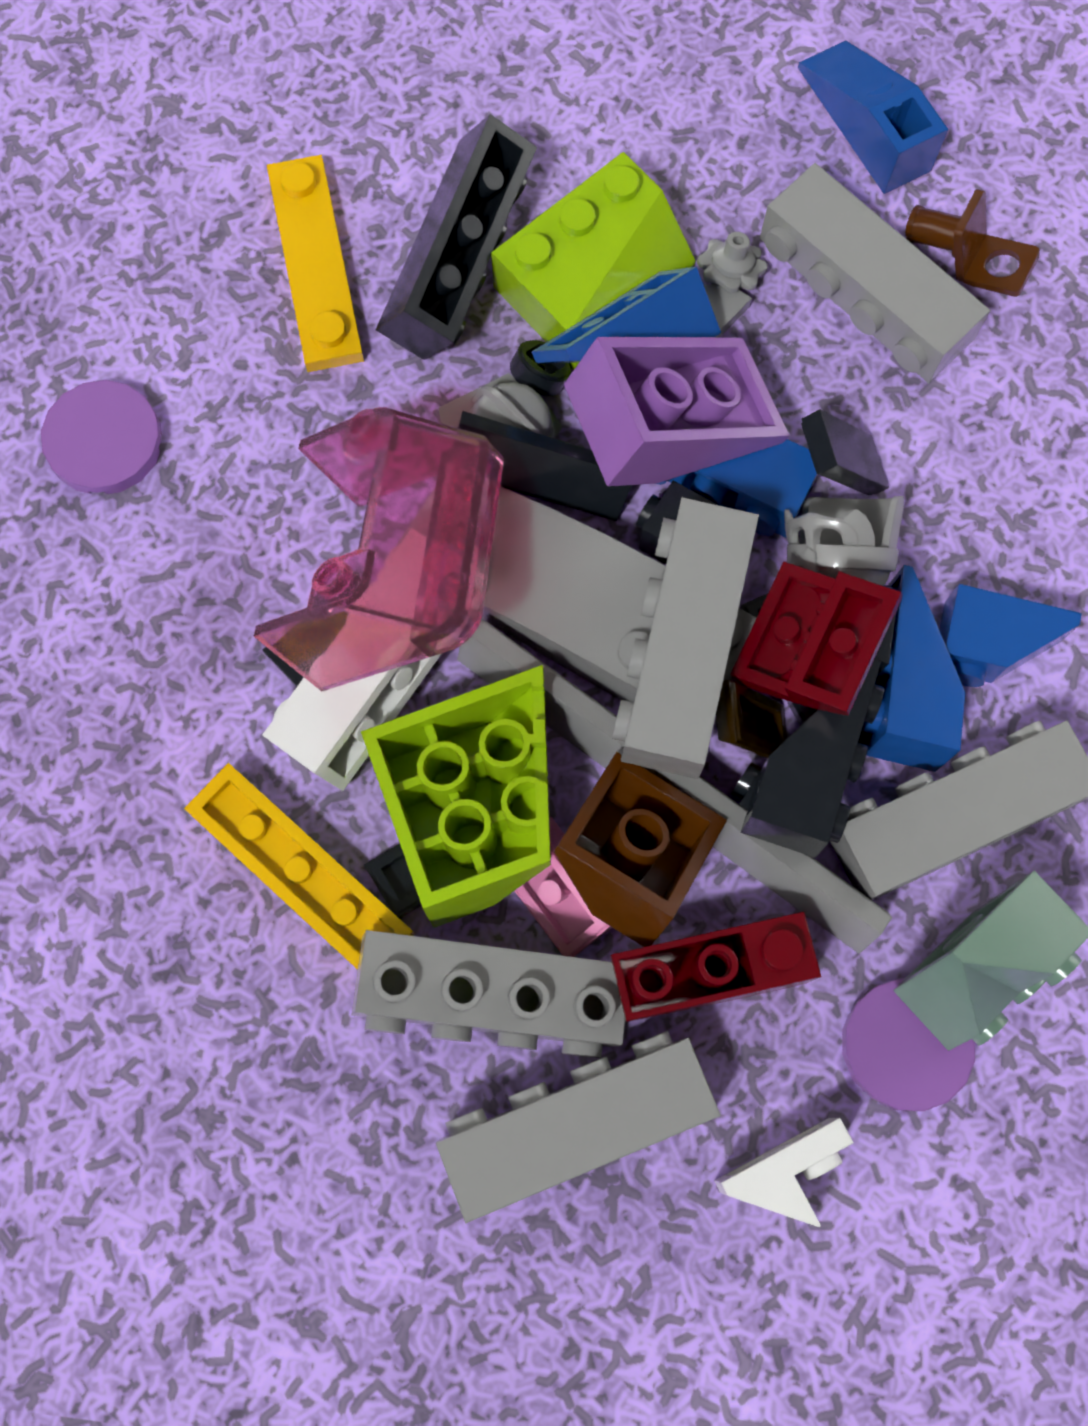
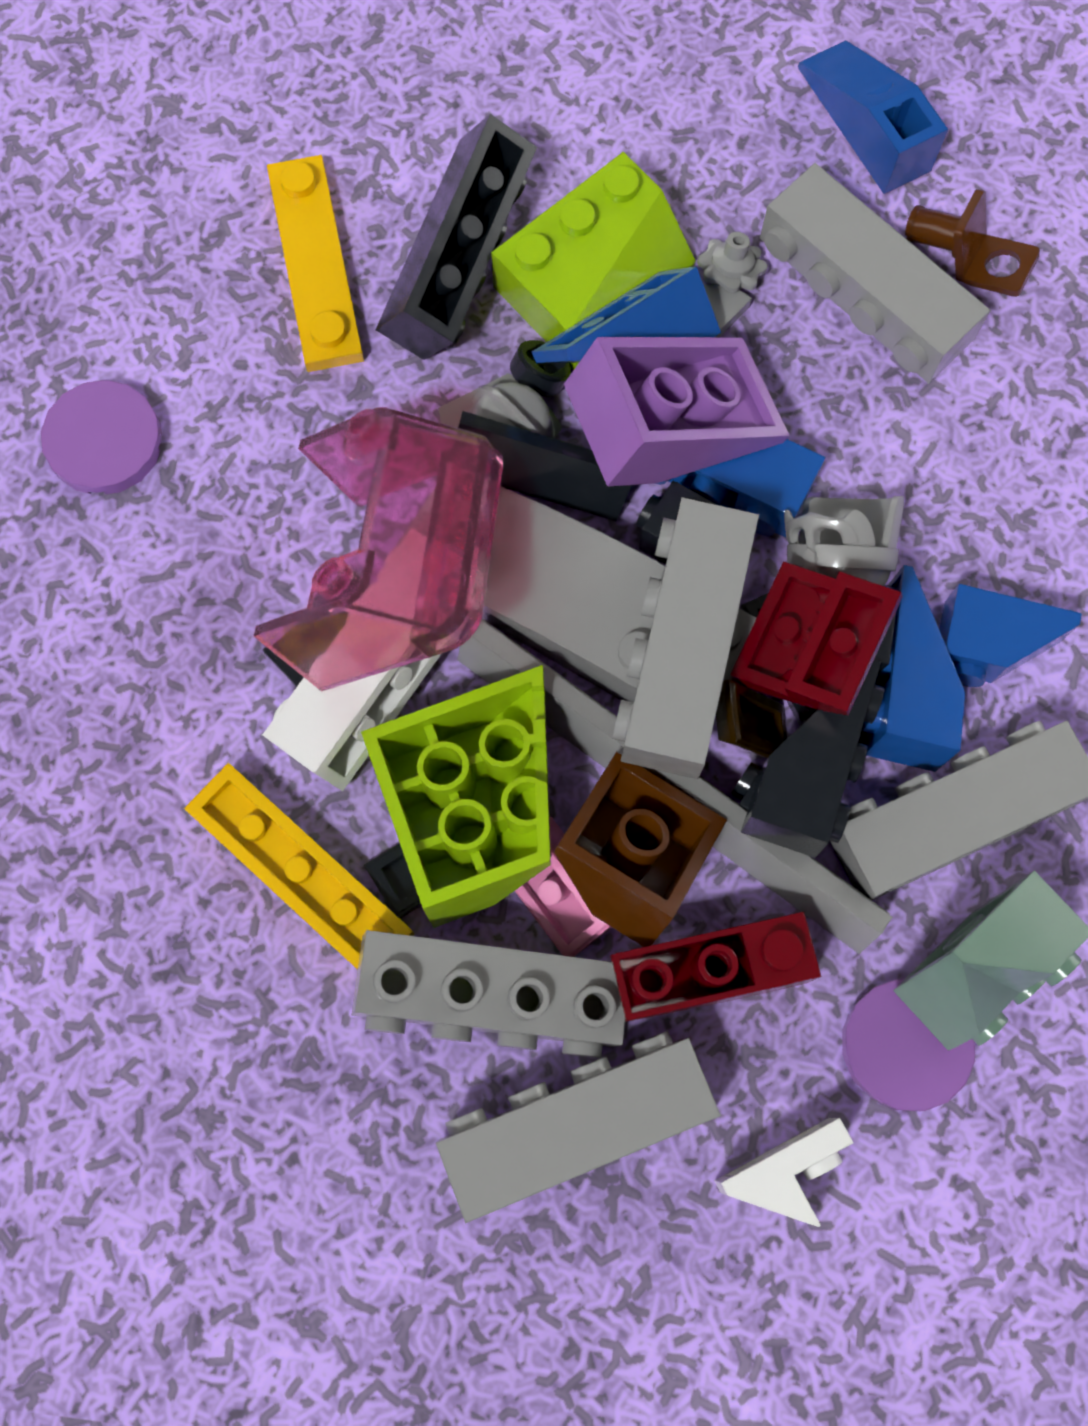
(843, 453): black tile -> none

